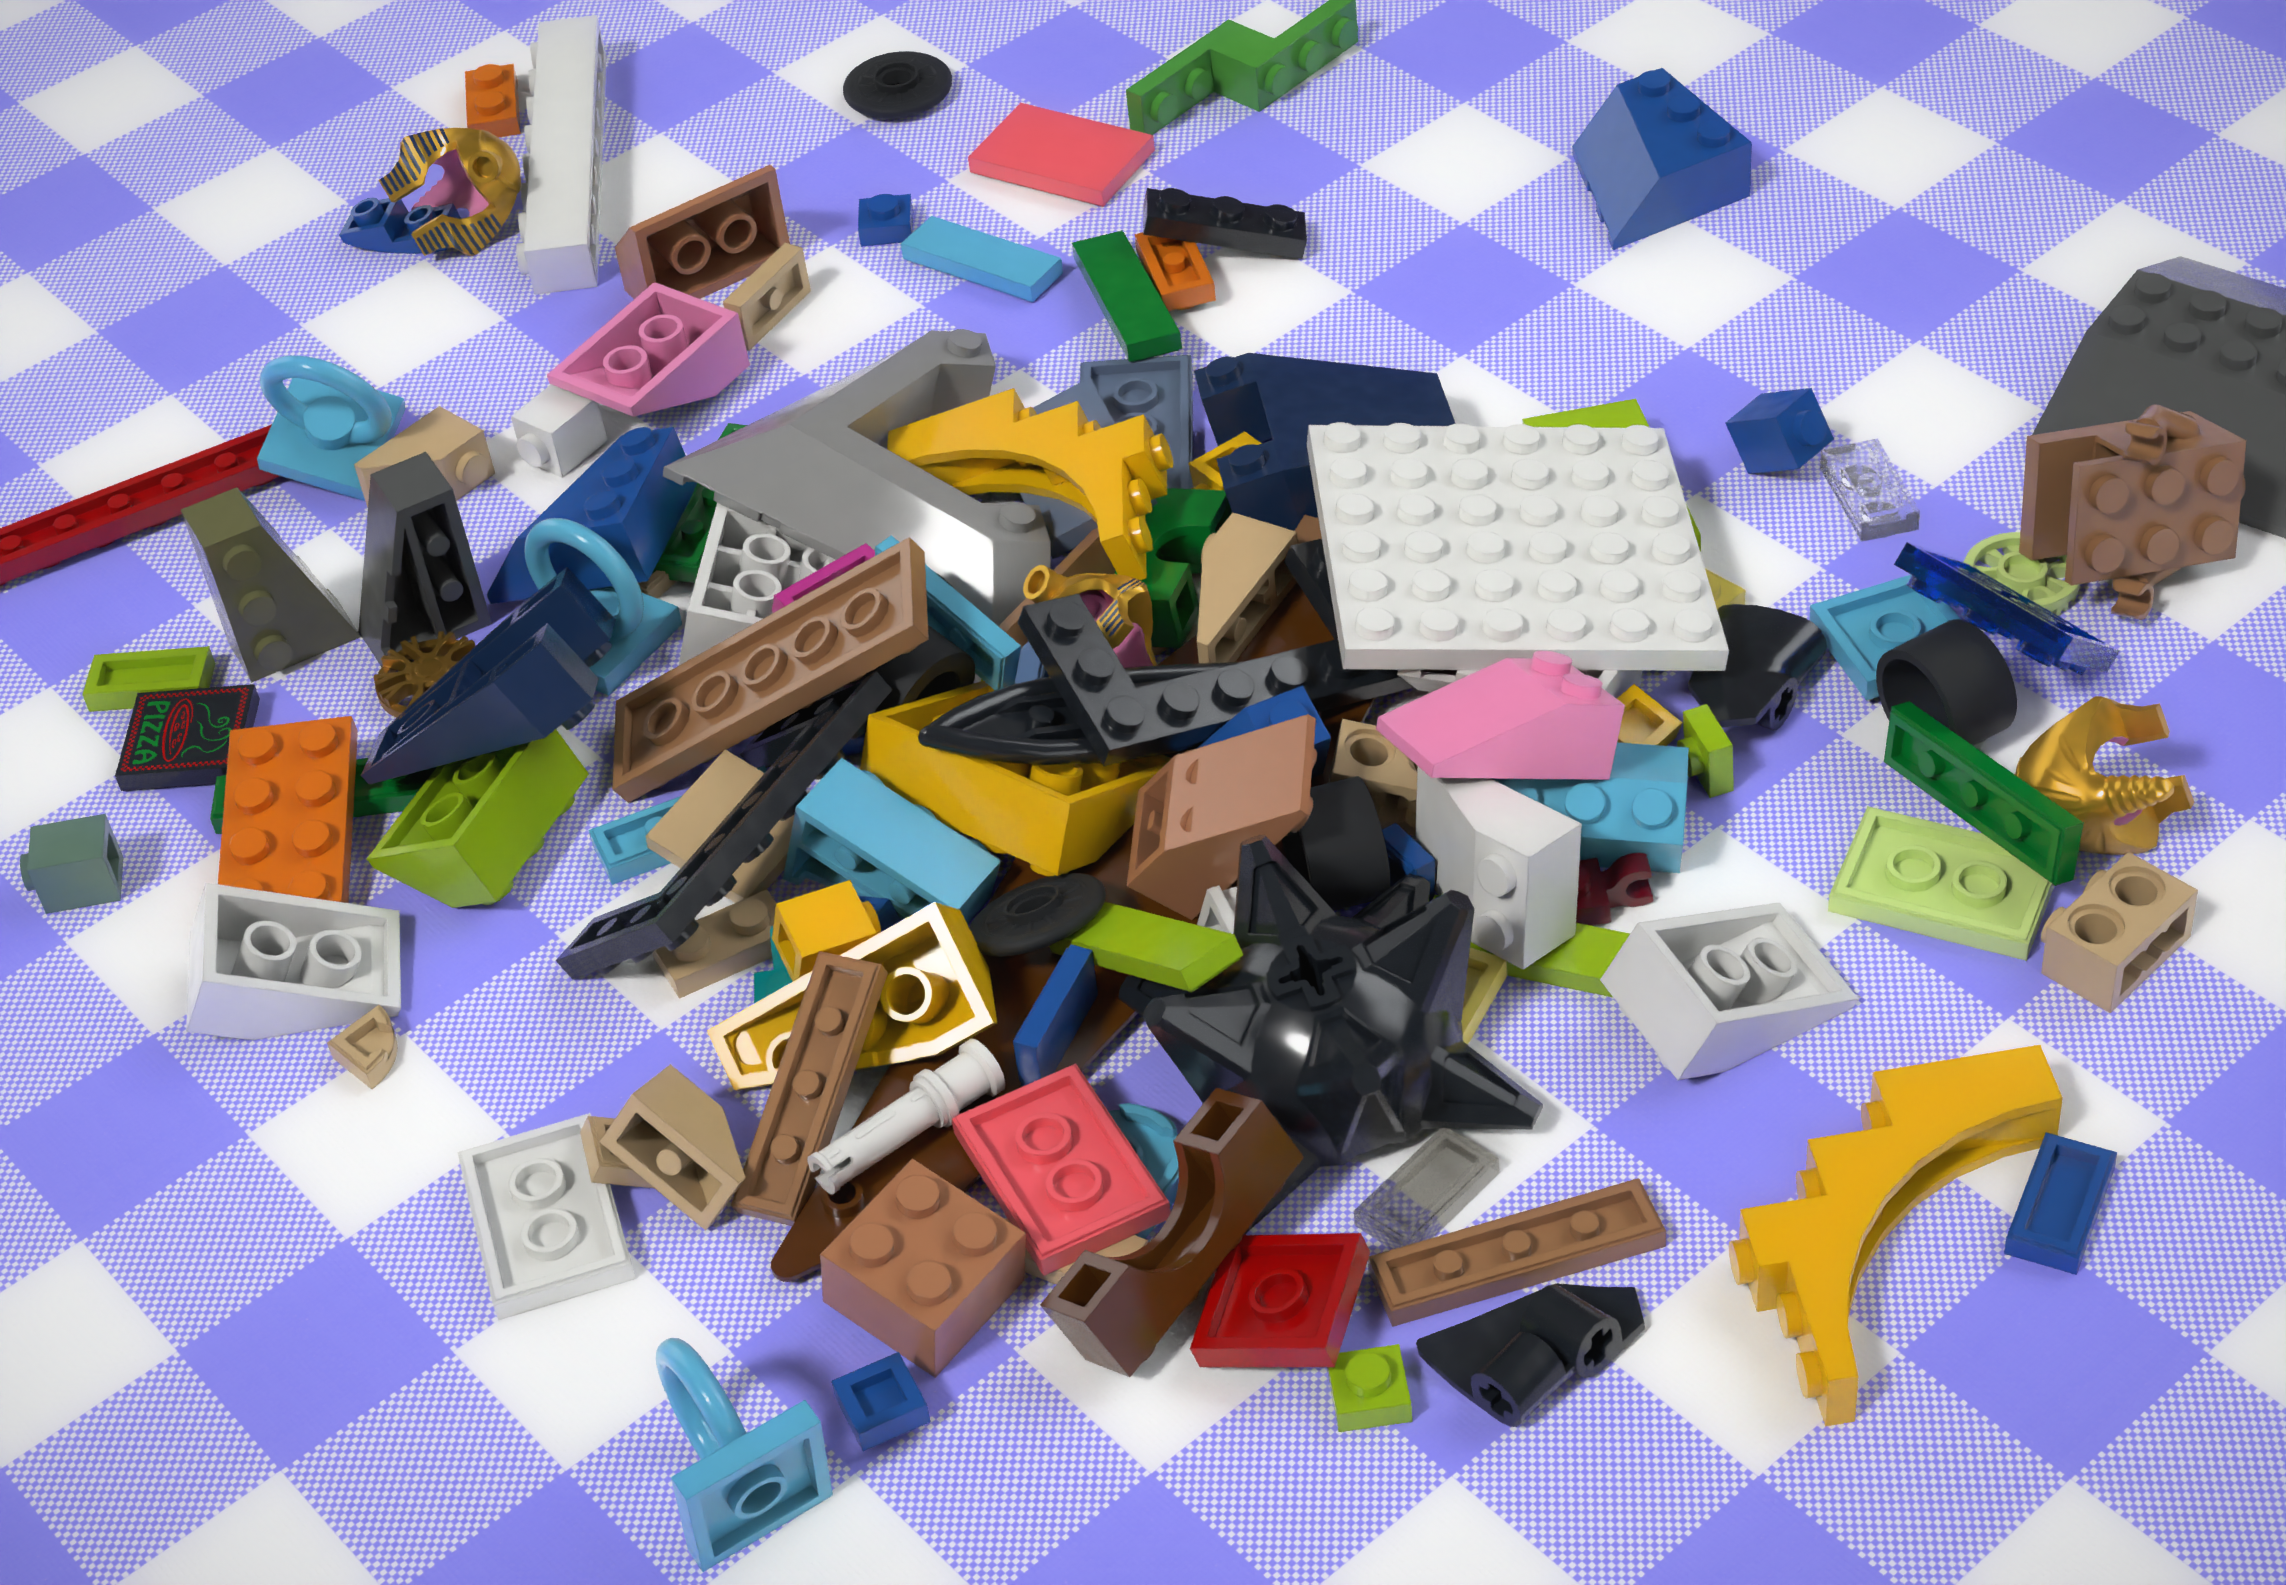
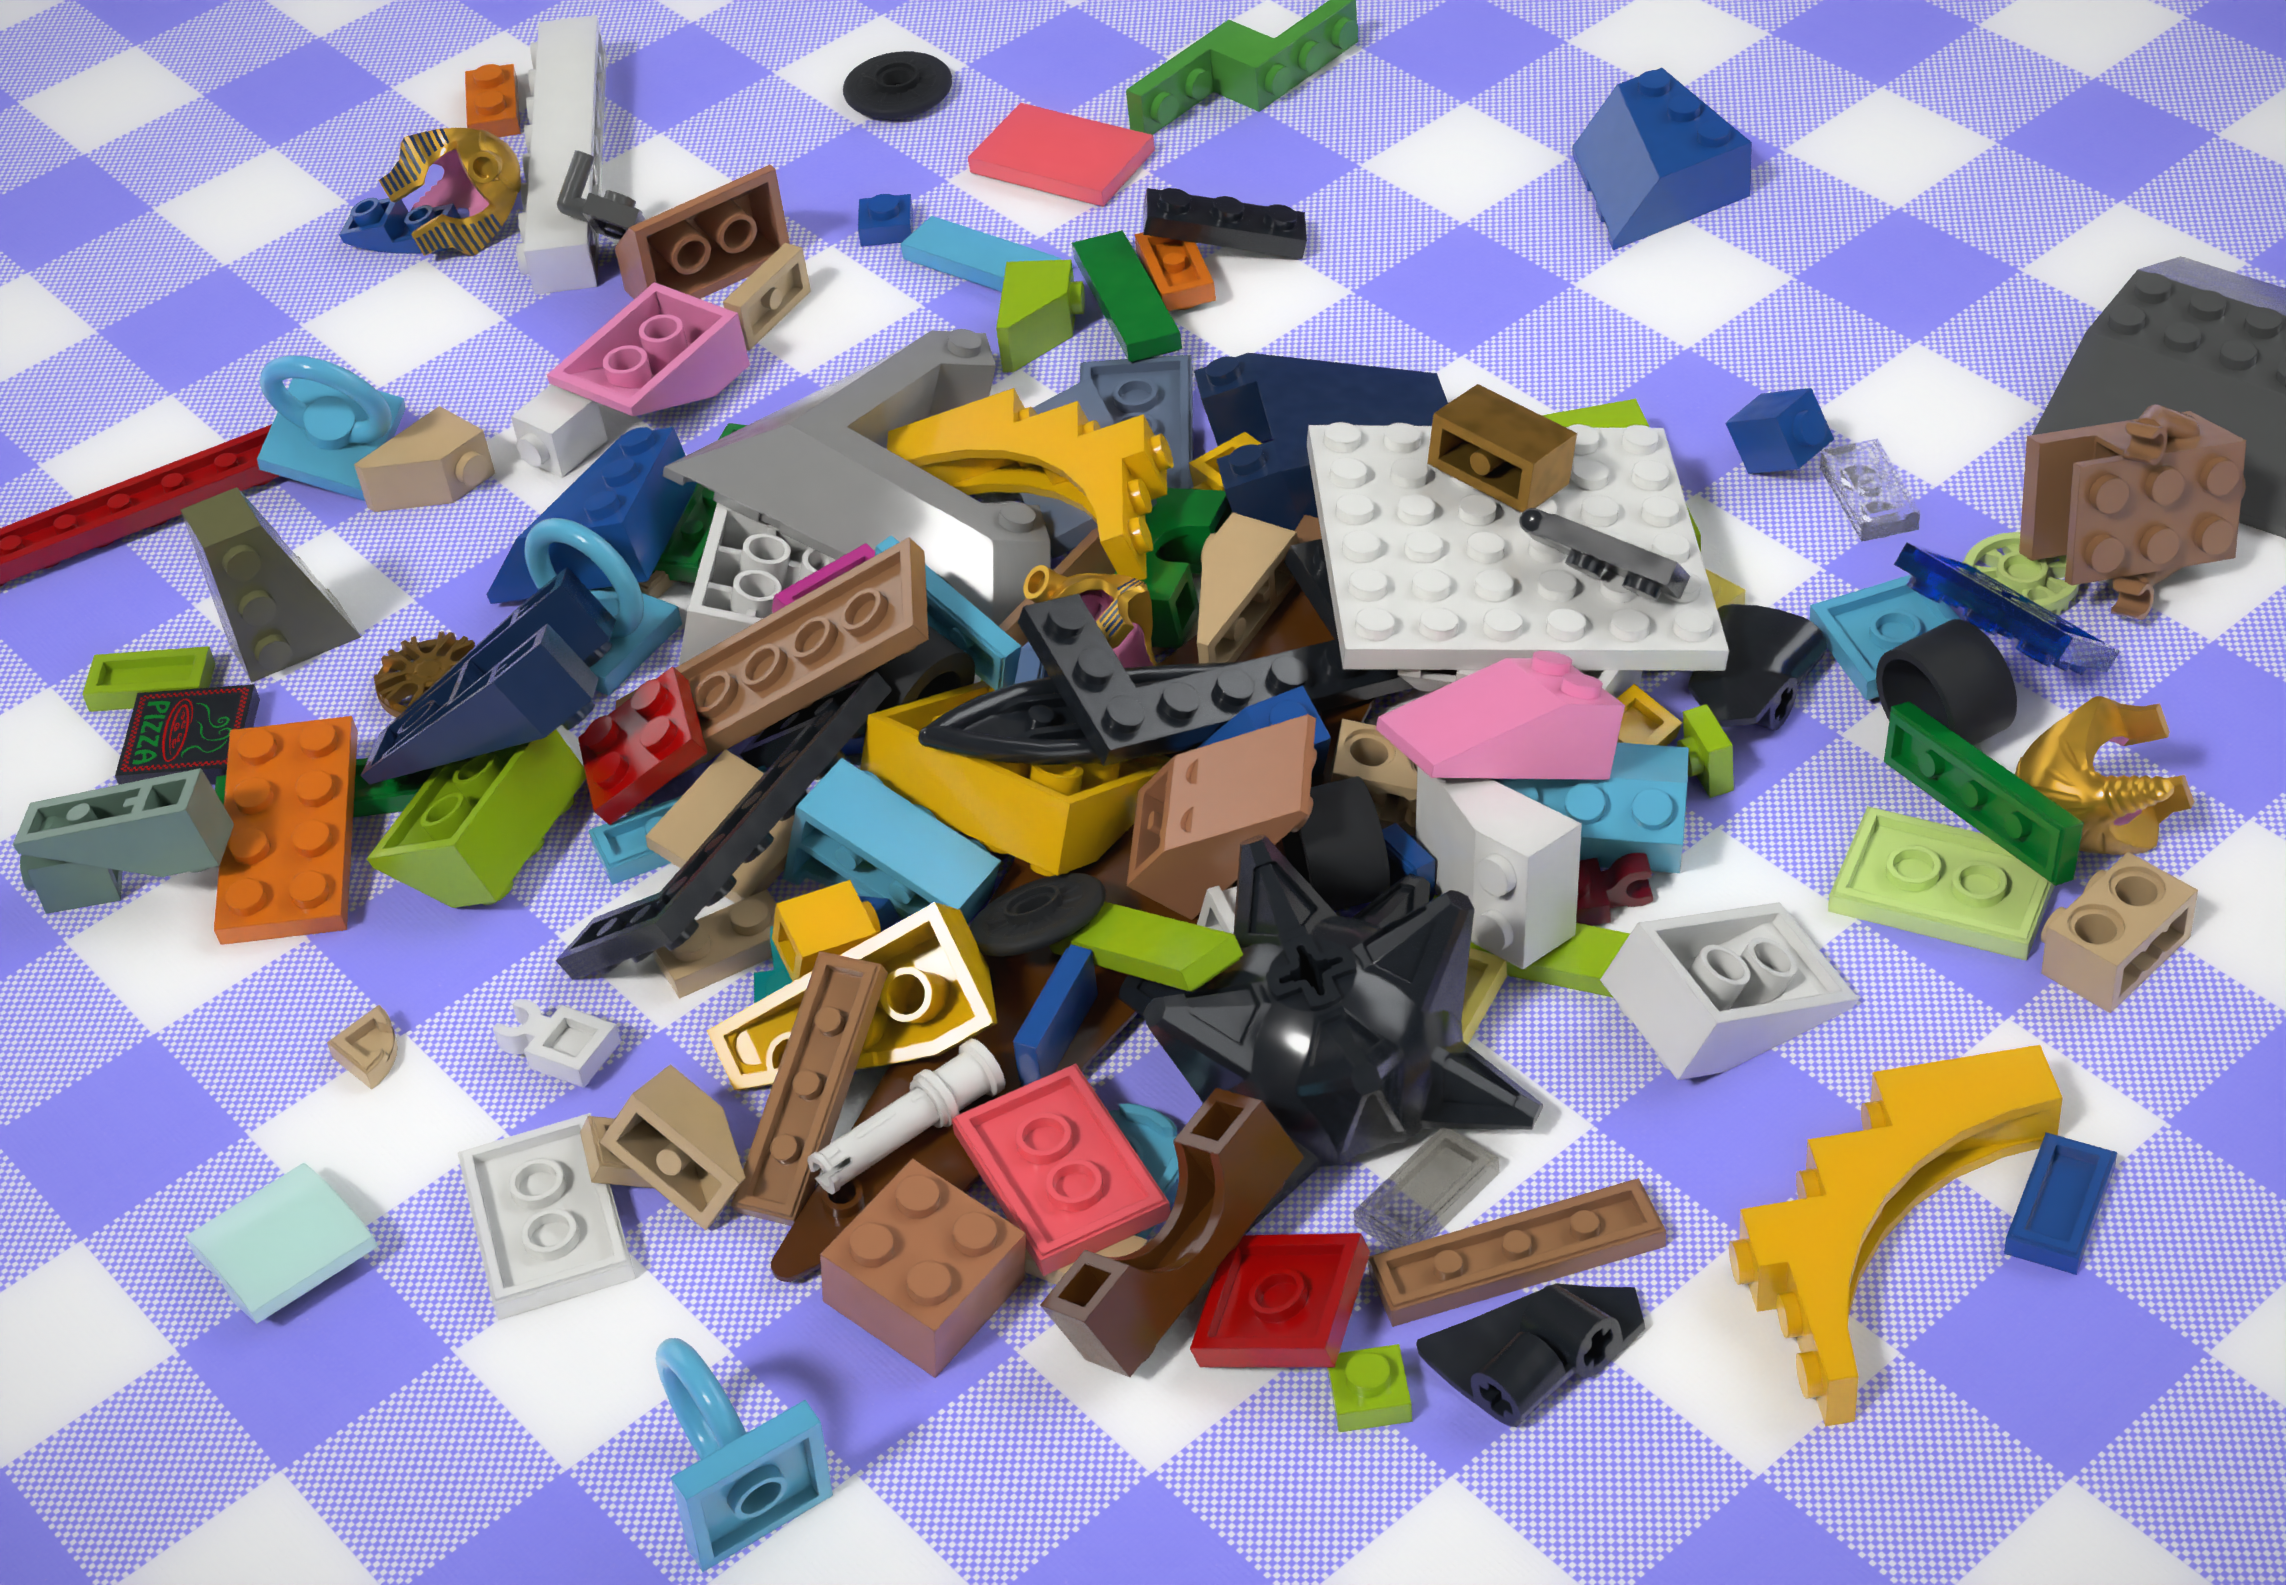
(134, 827): none -> sand green slope
(281, 1242): none -> light aqua slope
(288, 963): white slope -> none
(416, 561): dark grey wedge -> none
(563, 1046): none -> white plate
(607, 214): none -> dark grey plate
(641, 745): none -> red plate
(880, 1401): blue plate -> none
(1036, 310): none -> lime slope
(1501, 448): none -> pearl gold brick
(1595, 551): none -> hinge

